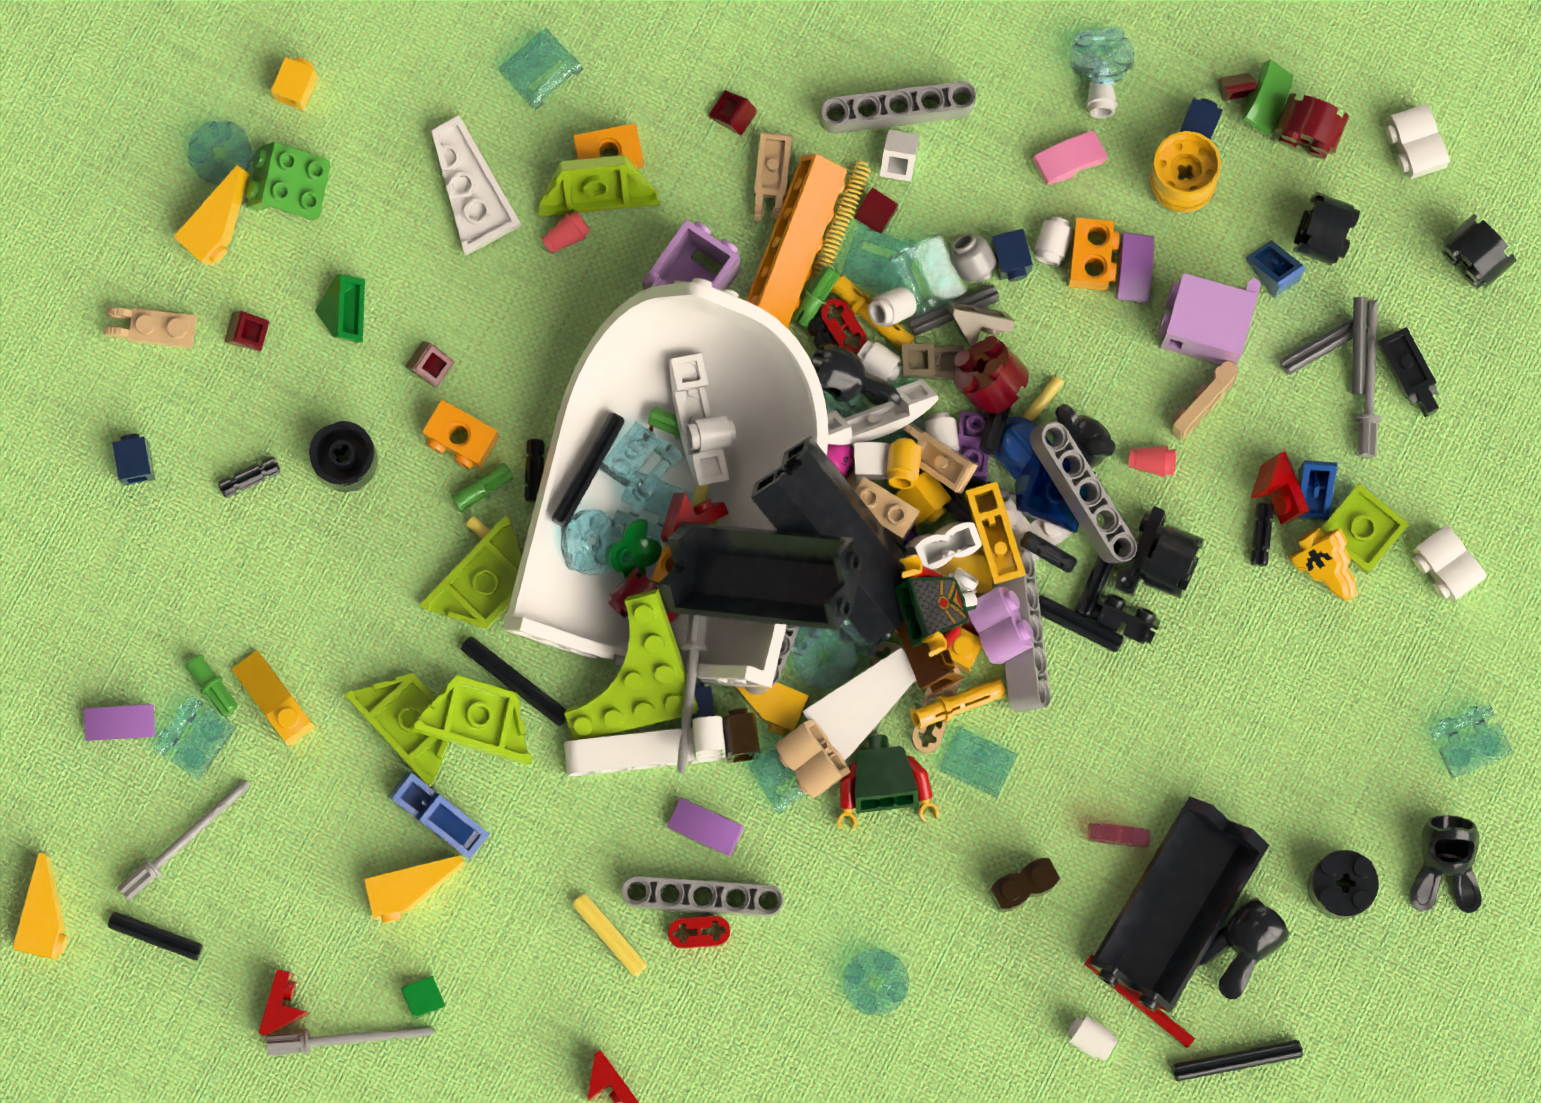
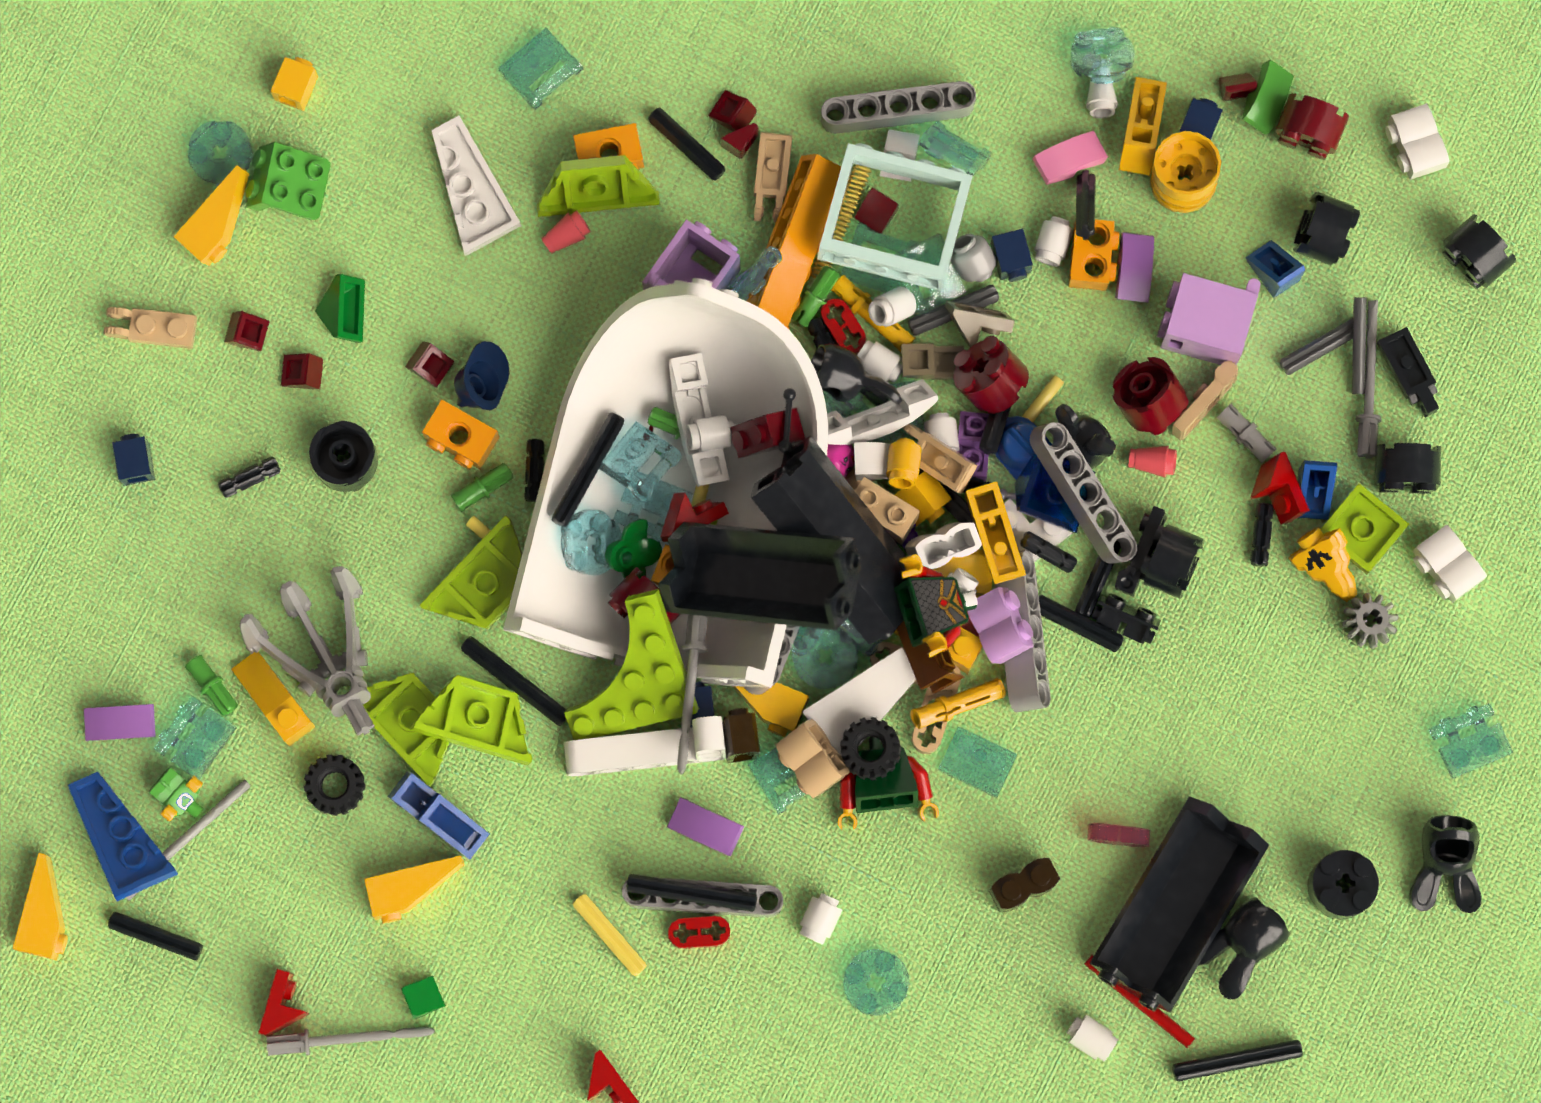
(121, 844): none -> blue wing
(177, 794): none -> bright green piece
(297, 604): none -> light grey piece
(302, 371): none -> dark red slope
(330, 765): none -> black tyre
(483, 377): none -> dark blue piece
(686, 144): none -> black axle
(691, 892): none -> black axle
(740, 140): none -> dark red slope
(752, 279): none -> clear light blue plate
(764, 433): none -> dark red brick
(786, 446): none -> black hinge
(820, 918): none -> white brick
(865, 729): none -> black tyre
(884, 263): none -> light aqua window
(953, 149): none -> clear light blue plate
(1085, 204): none -> black axle
(1143, 126): none -> yellow slope
(1149, 395): none -> dark red brick
(1246, 433): none -> light grey pin
(1362, 610): none -> light grey gear
(1408, 467): none -> black brick

